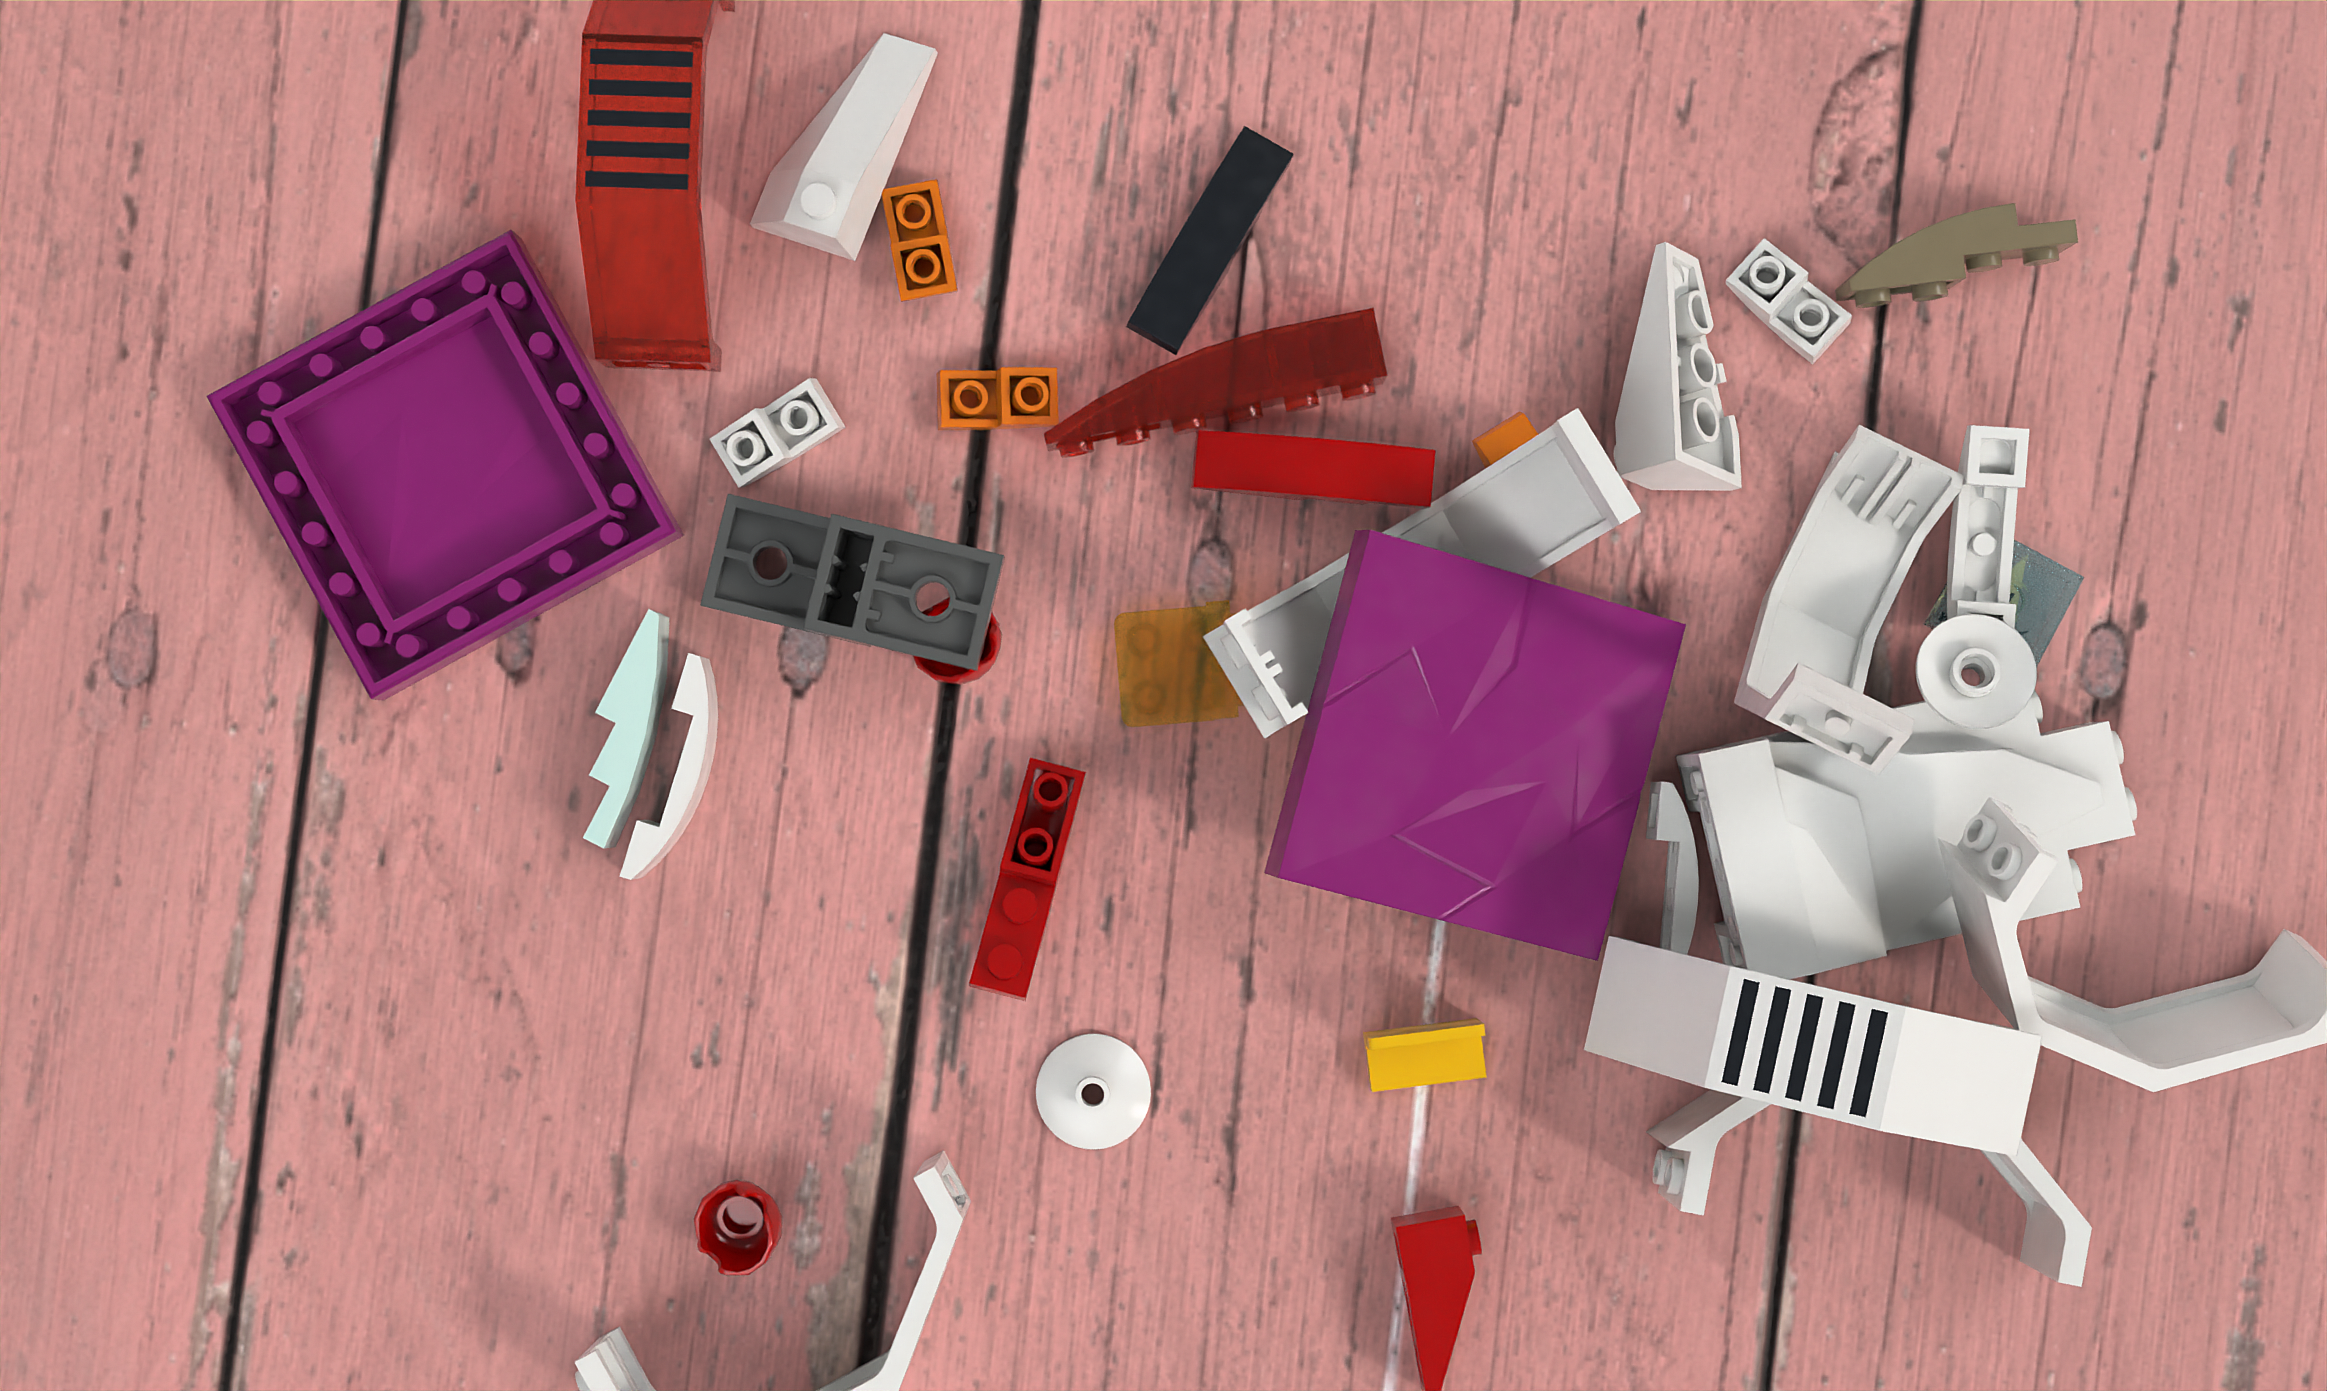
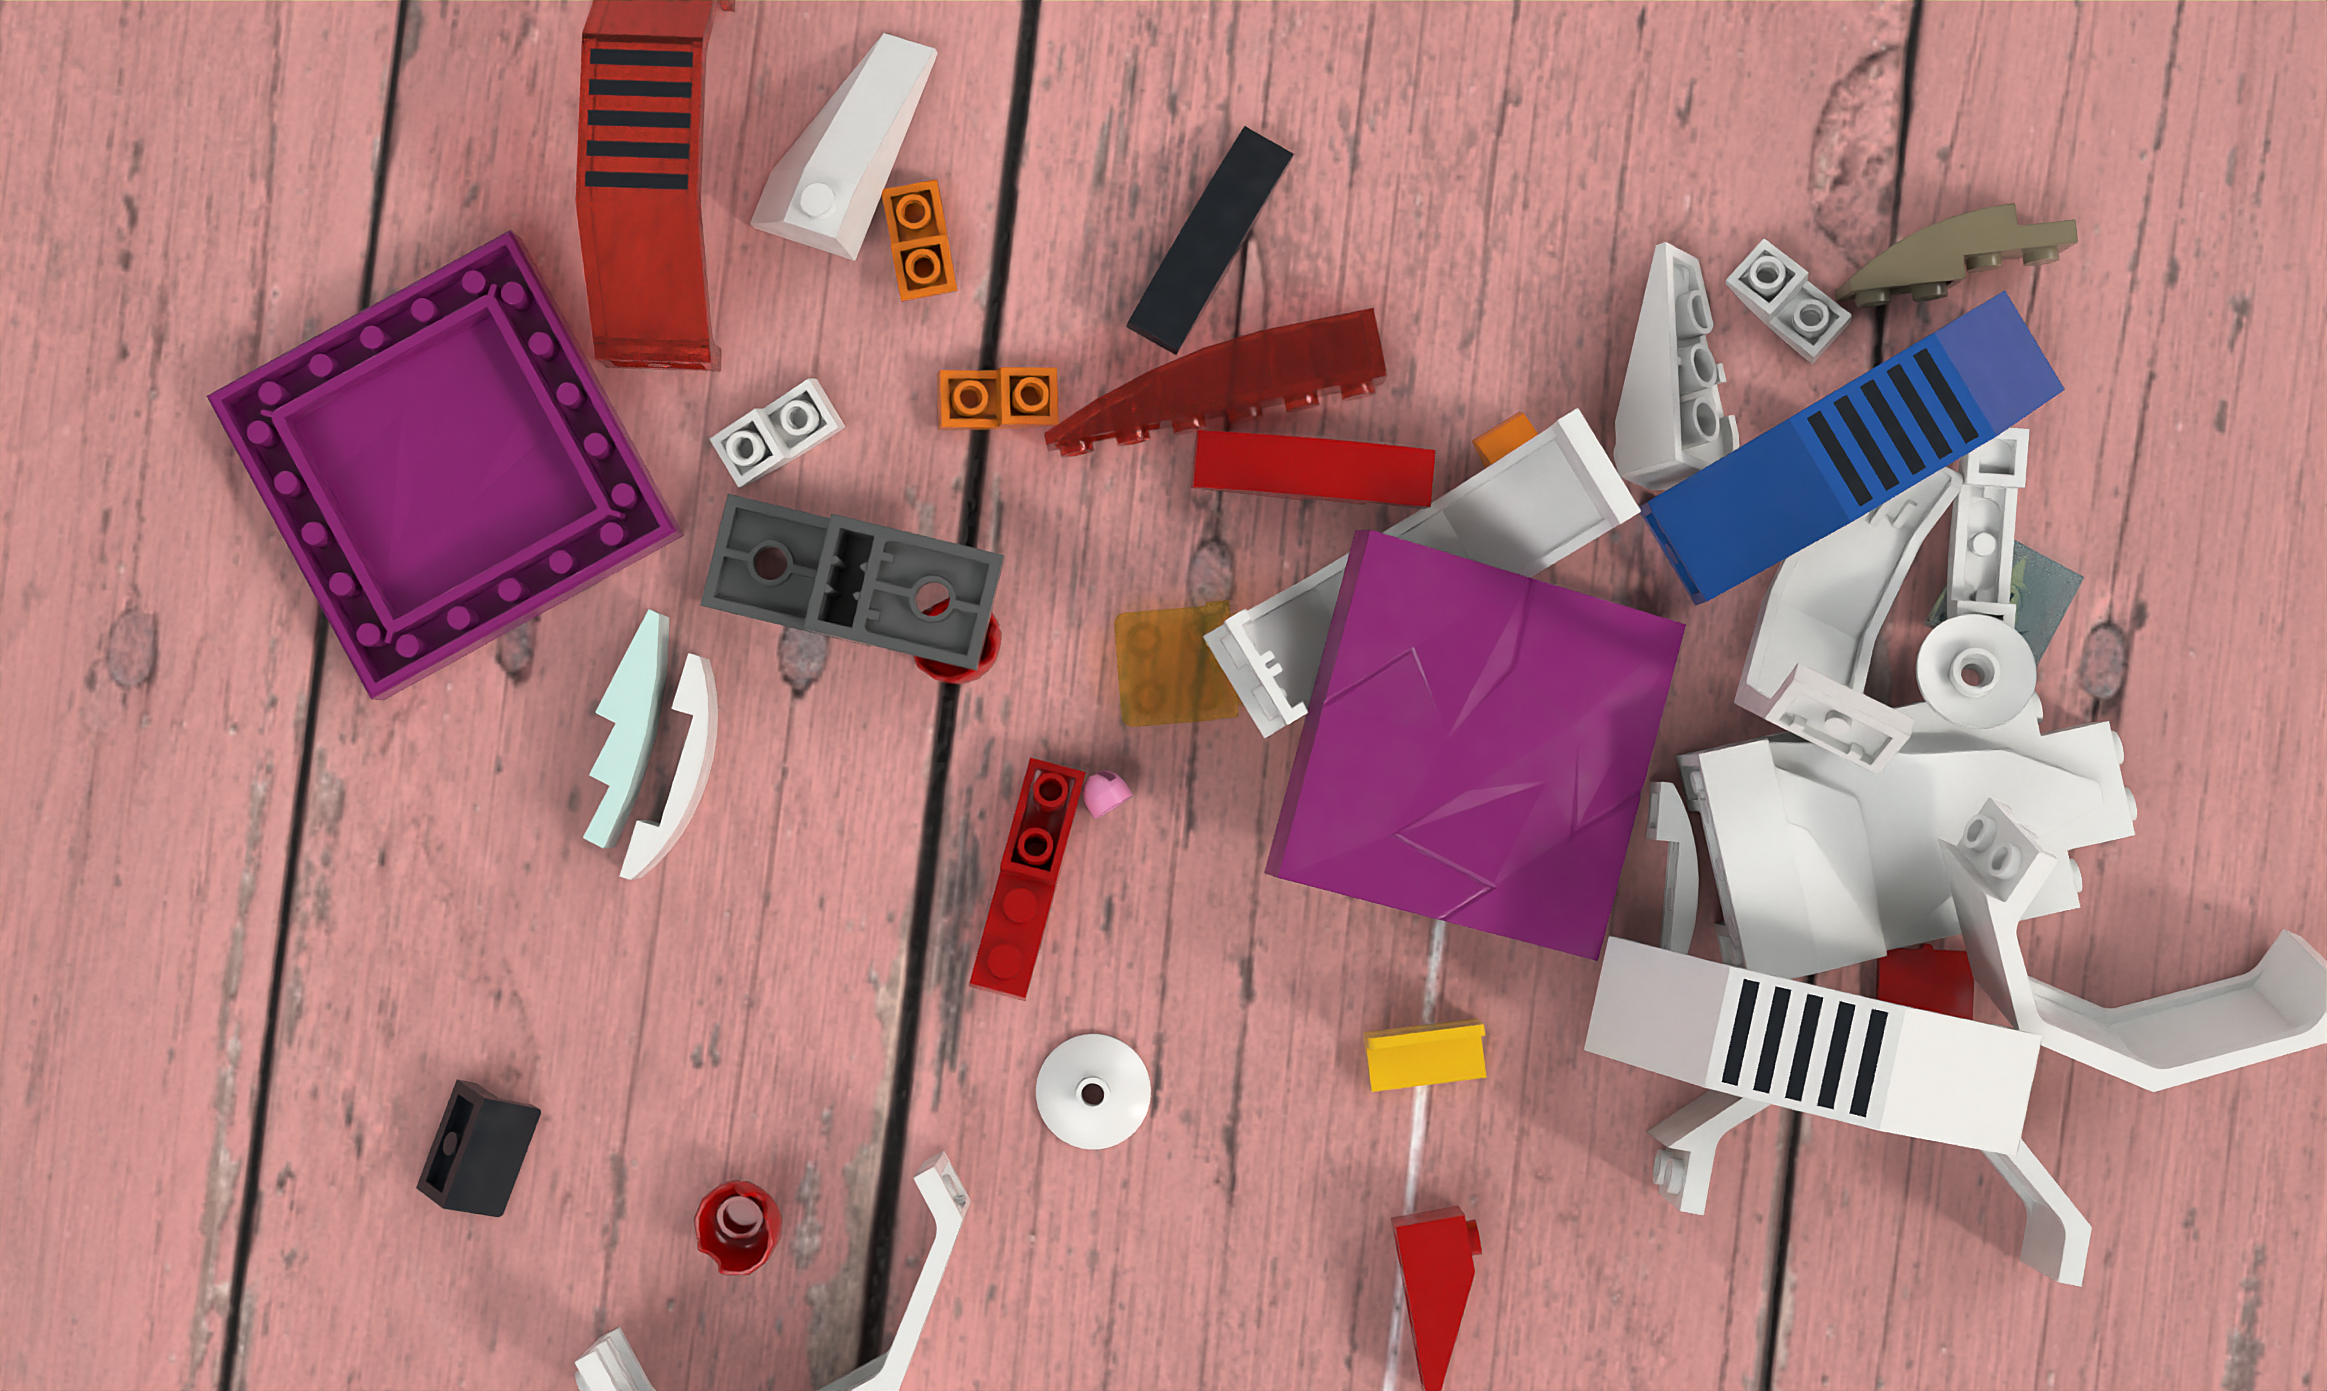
(477, 1151): none -> black panel
(1104, 792): none -> bright pink hinge
(1852, 450): none -> blue panel
(1927, 980): none -> red piece

